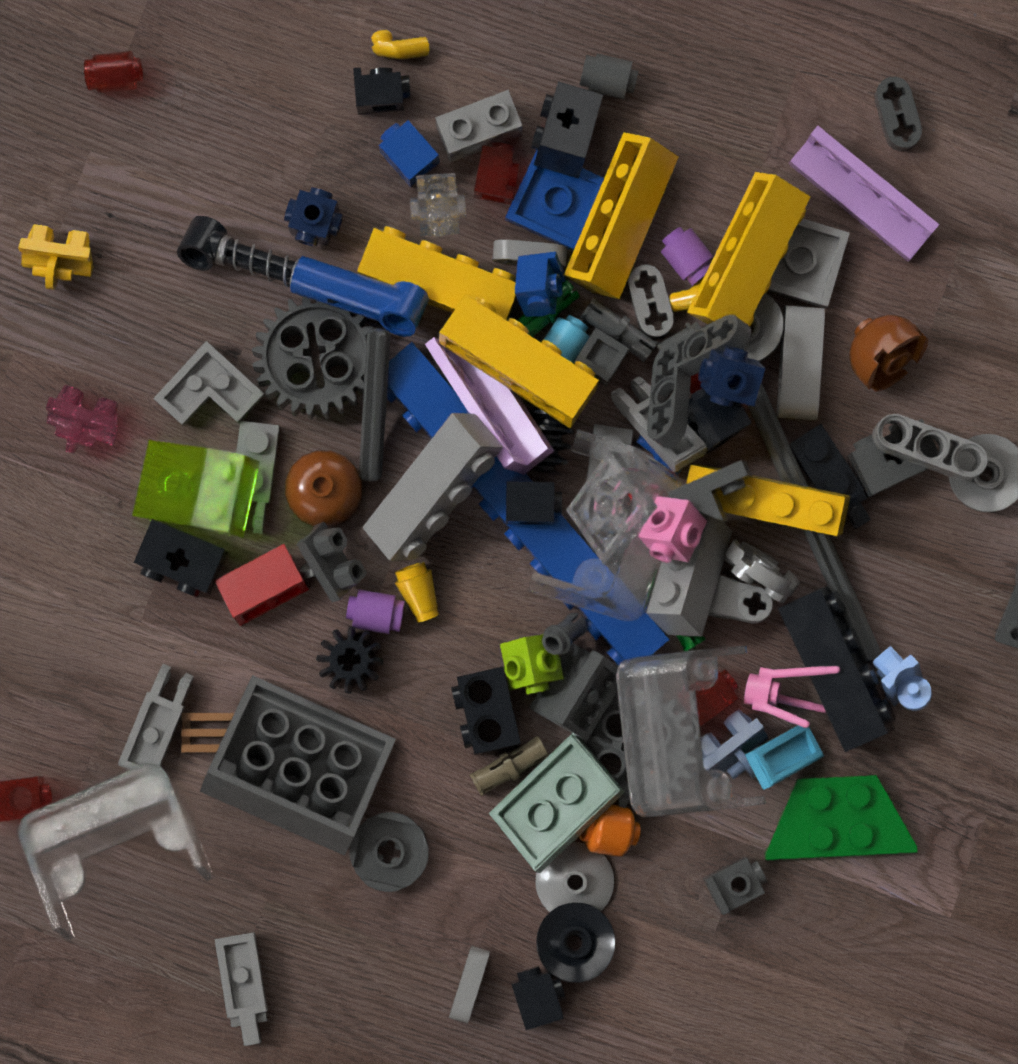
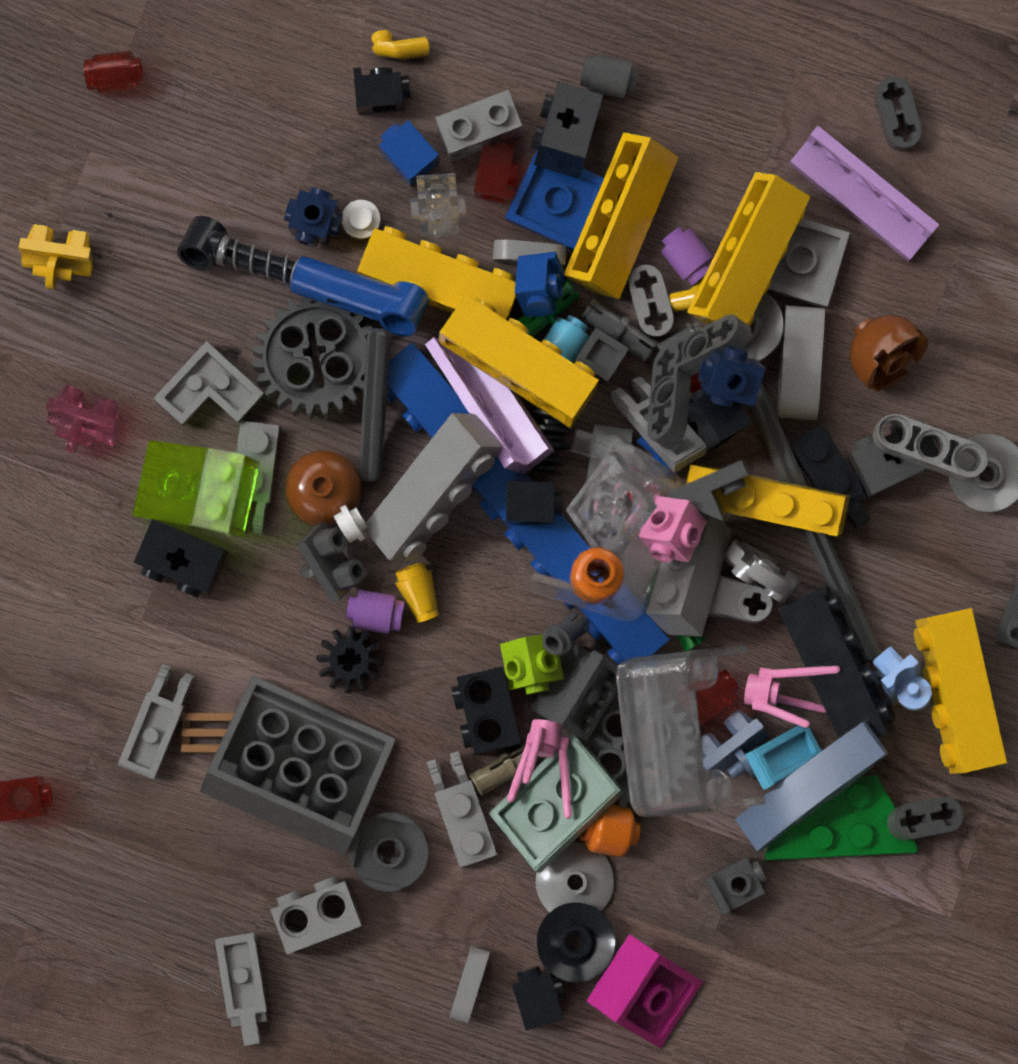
(96, 820): clear windscreen -> none
(261, 585): red hinge -> none
(320, 925): none -> light grey brick
(351, 523): none -> white plate
(360, 219): none -> white plate
(462, 815): none -> light grey hinge
(542, 742): none -> bright pink plant
(605, 565): none -> orange head
(644, 991): none -> dark pink slope
(812, 786): none -> sand blue slope
(926, 827): none -> dark grey beam
(959, 691): none -> yellow brick

